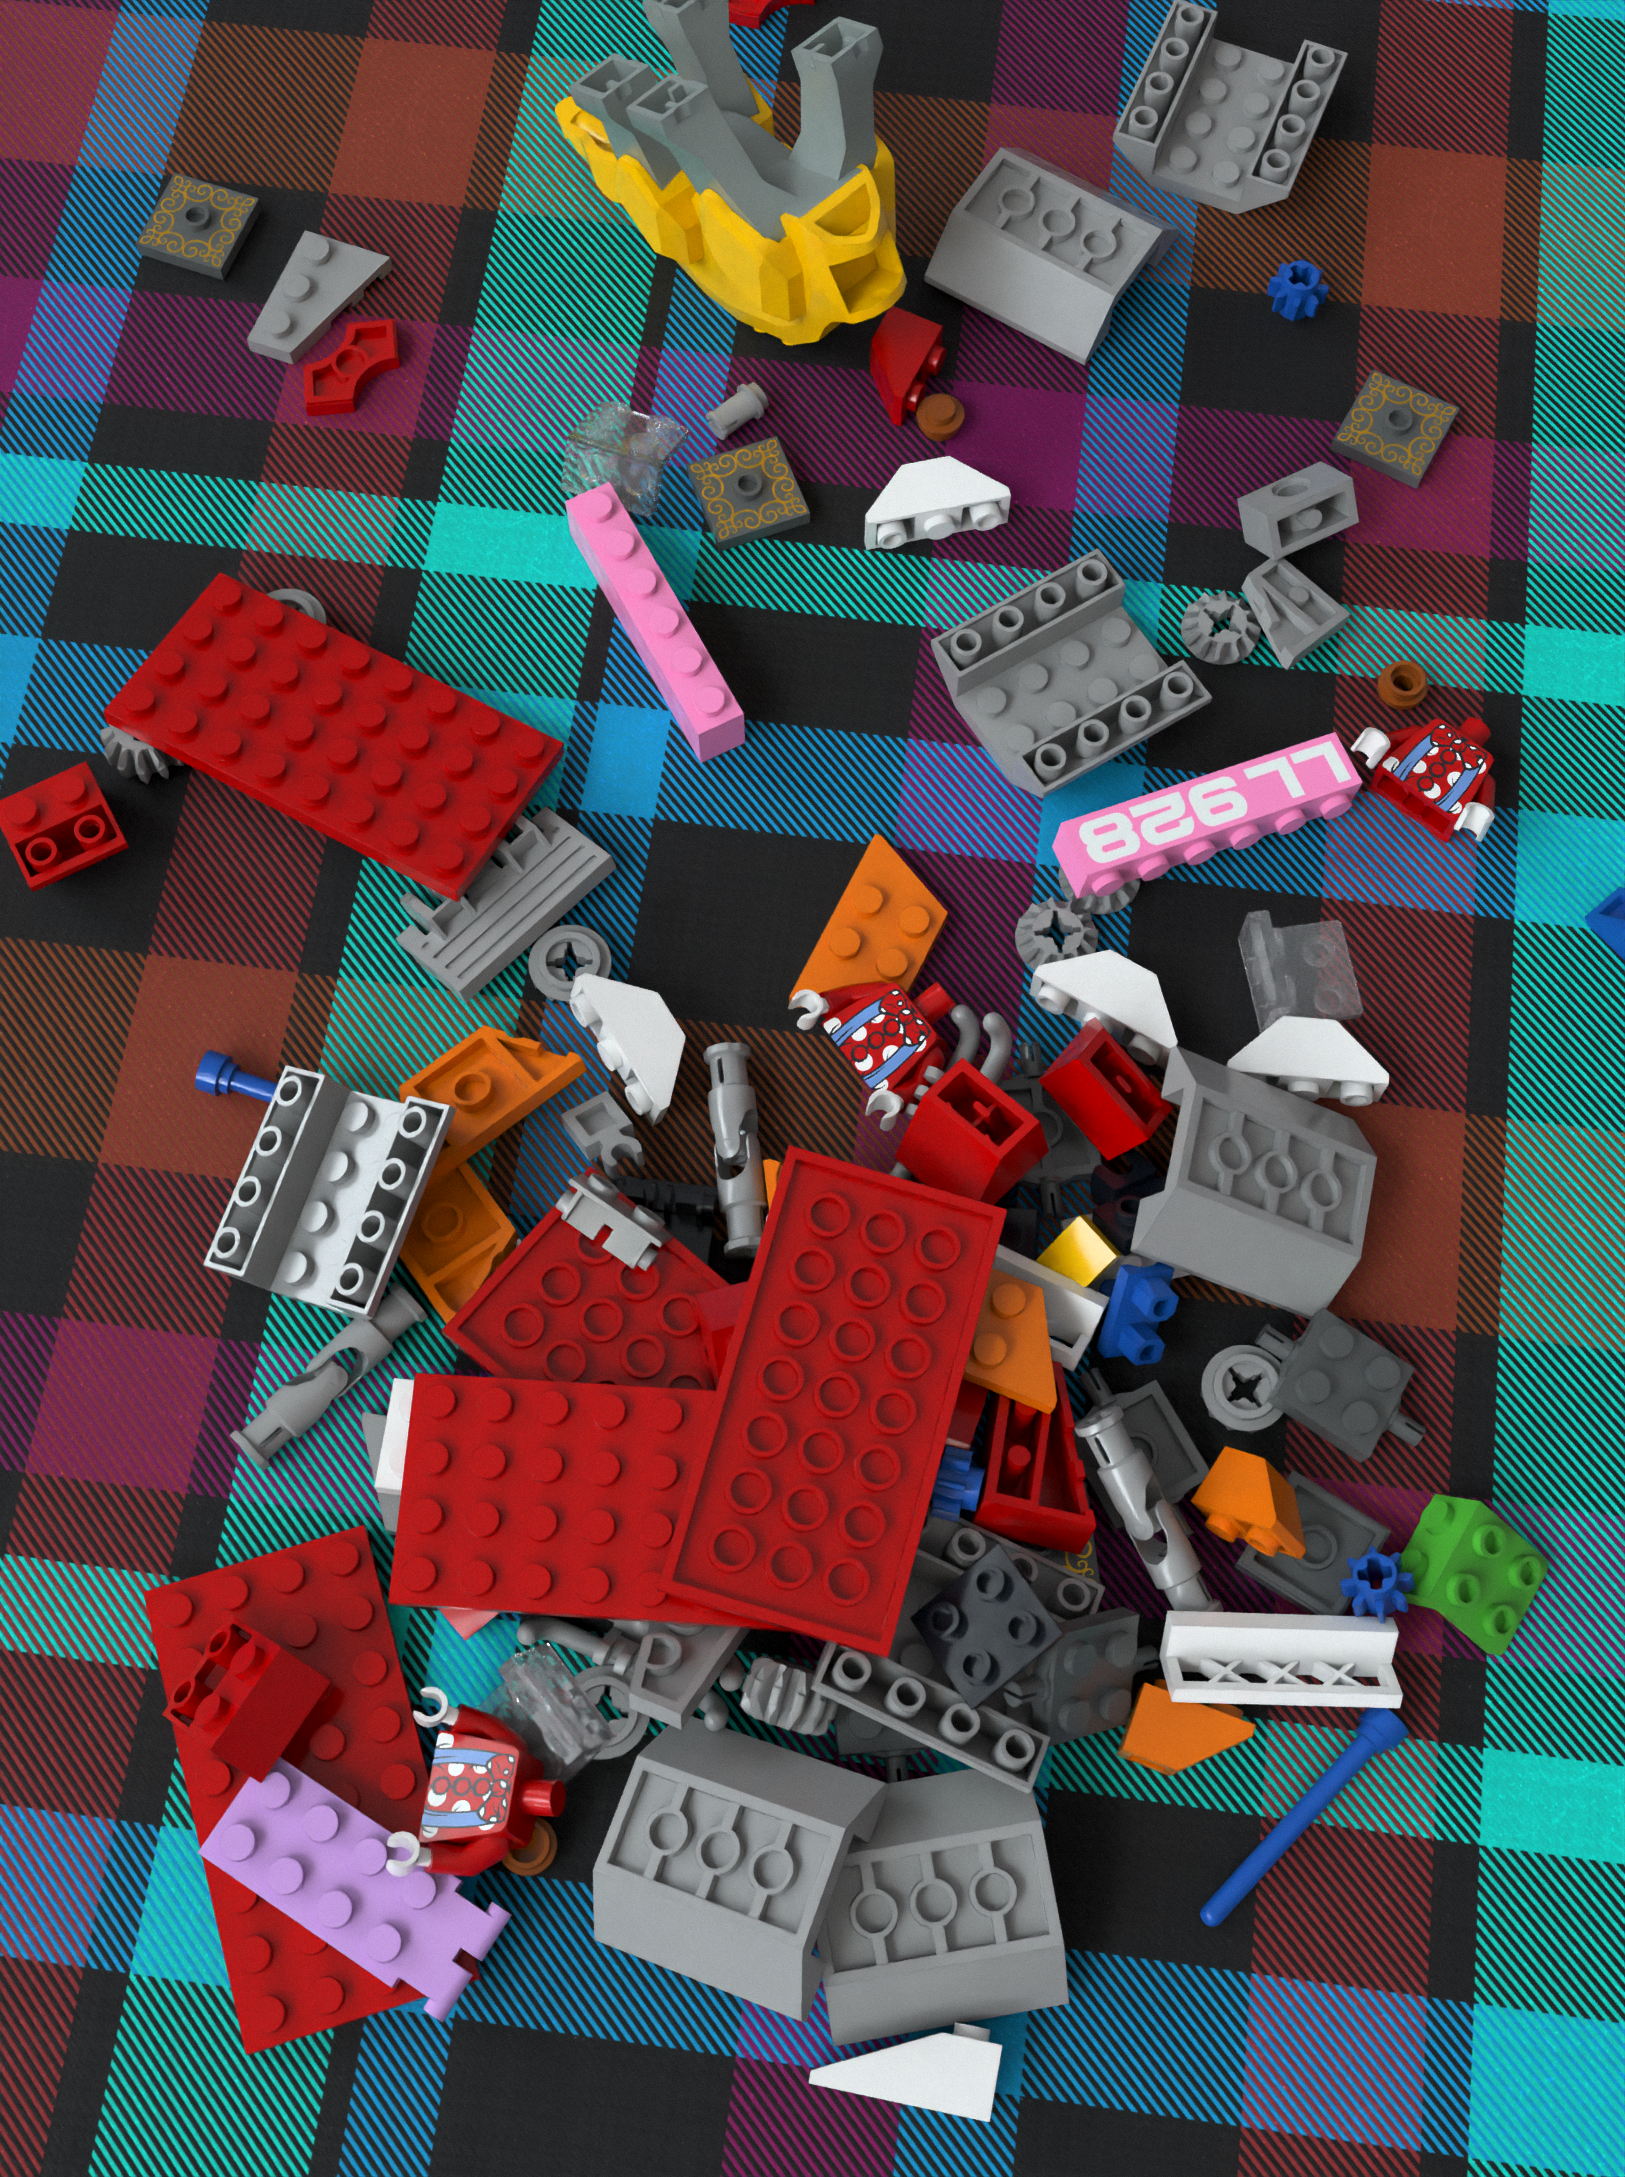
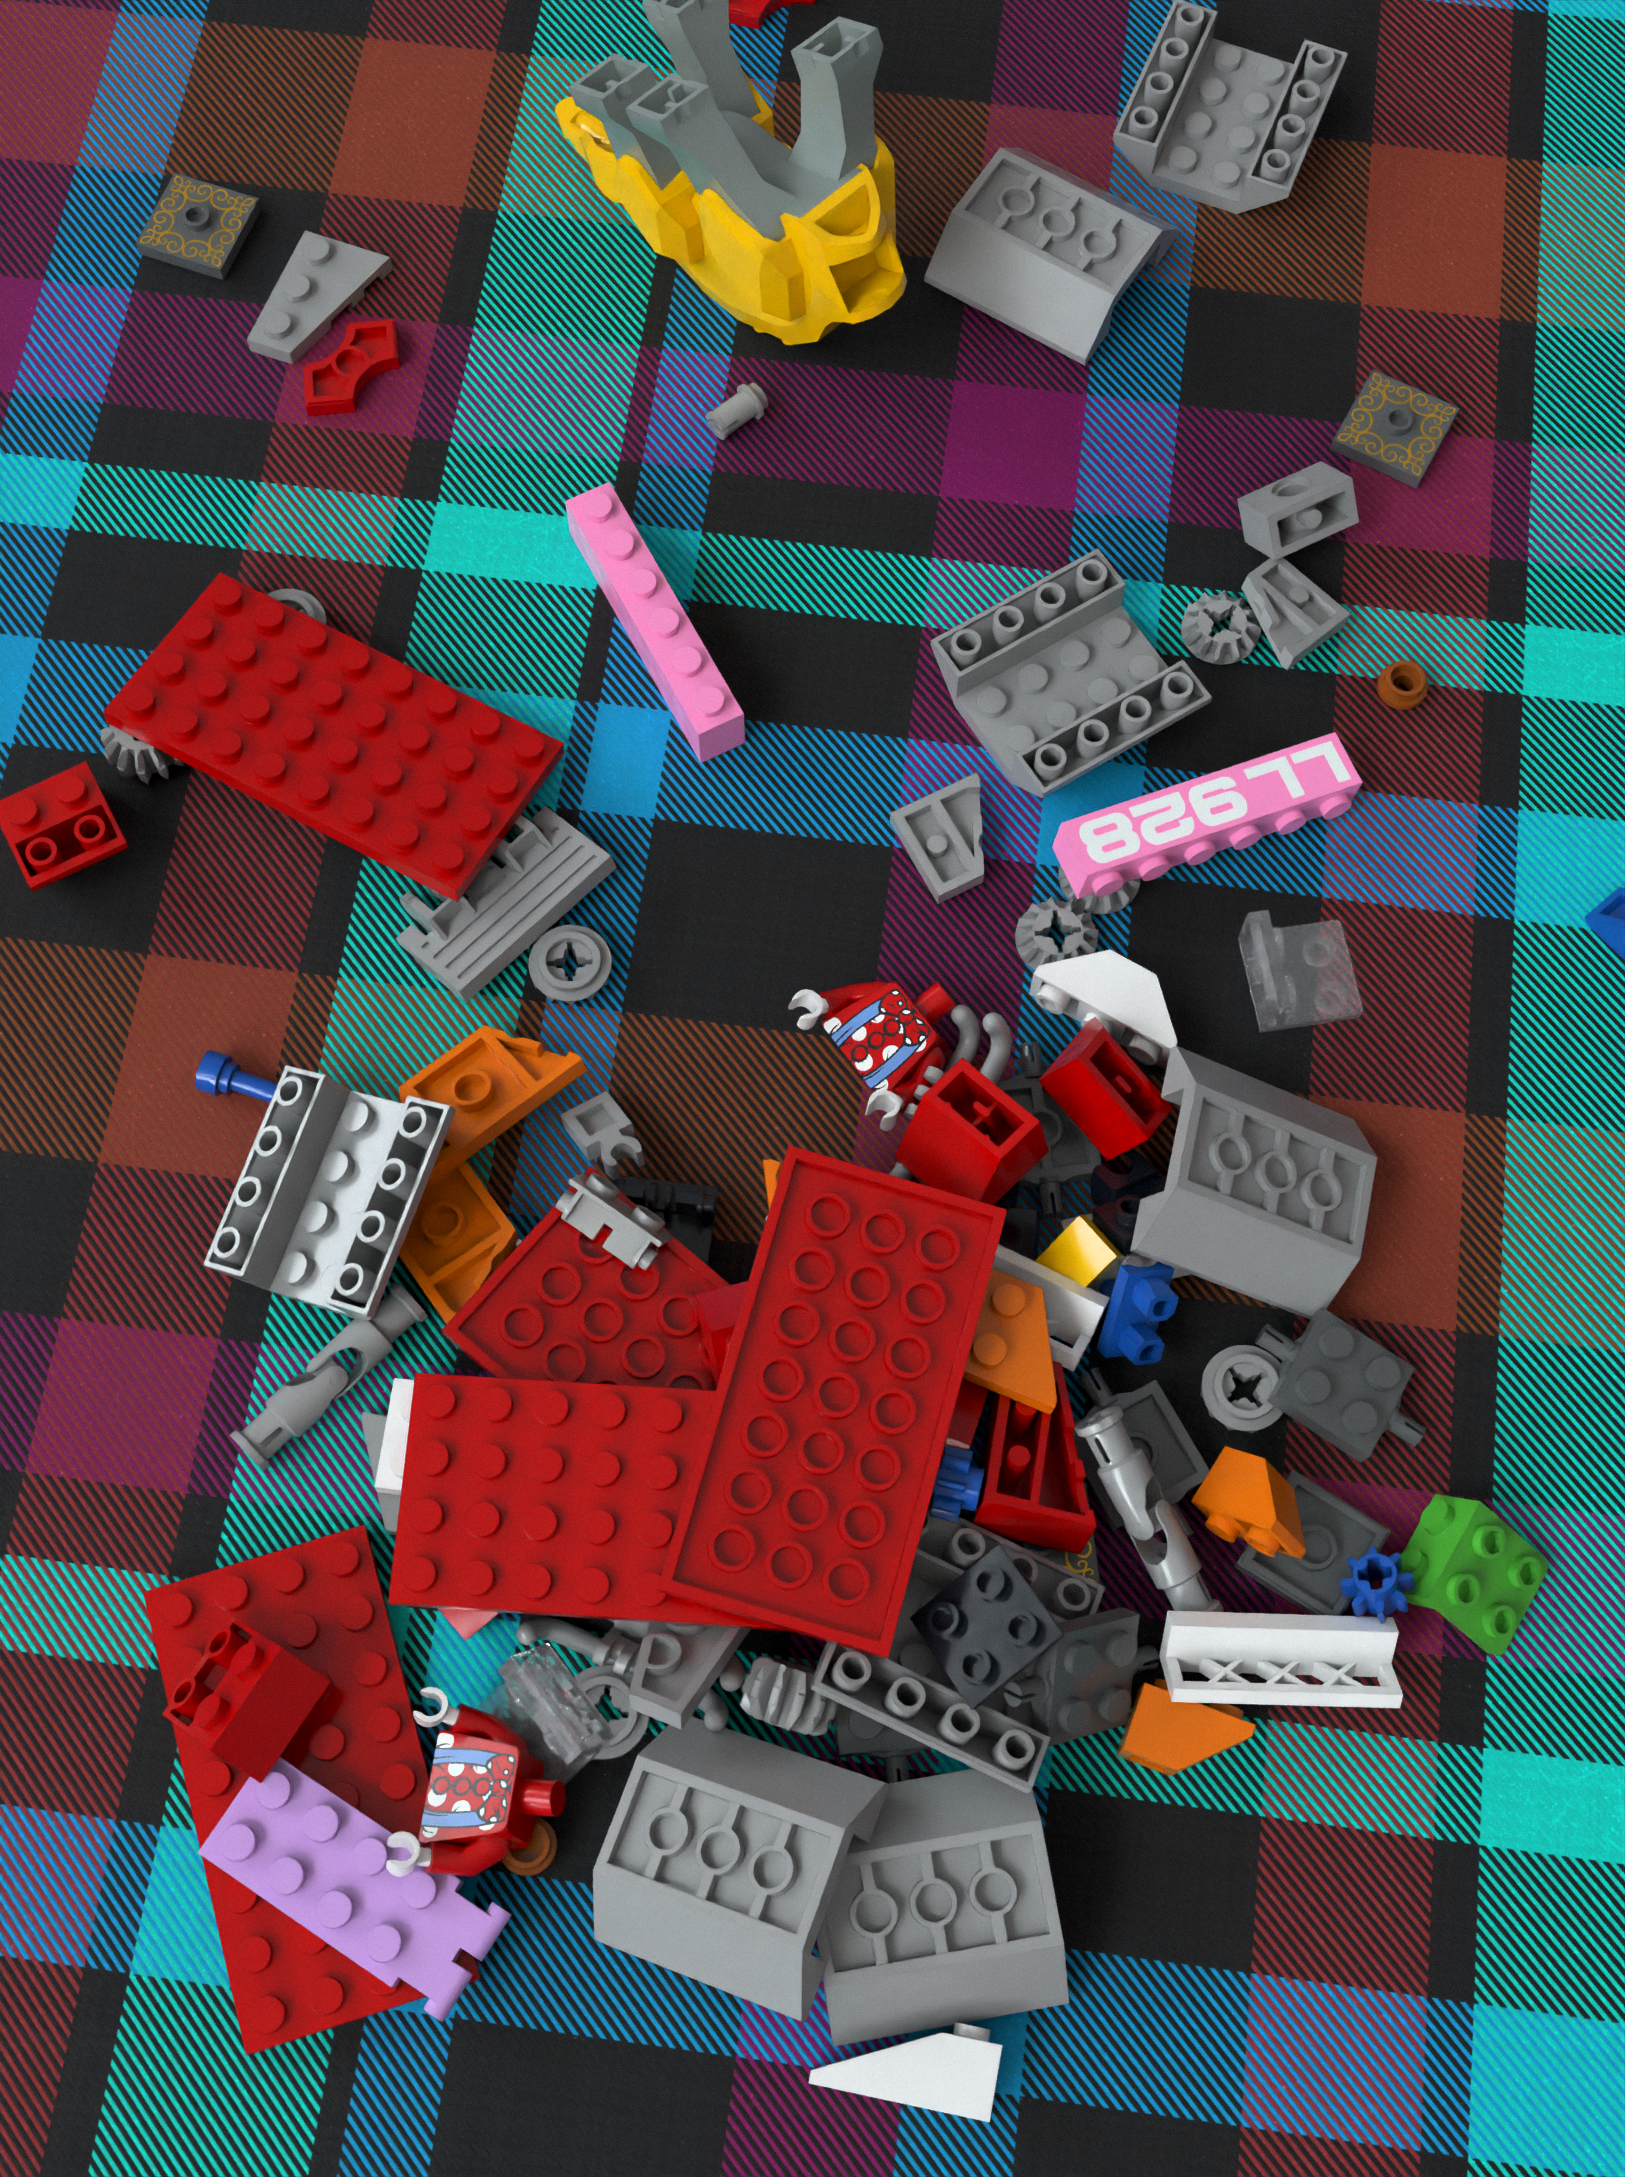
(623, 450): clear bracket -> none
(634, 1037): white slope -> none
(735, 1129): light grey piece -> none
(748, 493): dark grey plate -> none
(878, 928): orange wing -> none
(903, 358): red slope -> none
(933, 502): white slope -> none
(940, 416): dark orange plate -> none
(945, 837): none -> light grey wing
(1297, 290): blue gear -> none
(1313, 1062): white slope -> none
(1377, 1732): blue piece -> none
(1435, 774): torso -> none

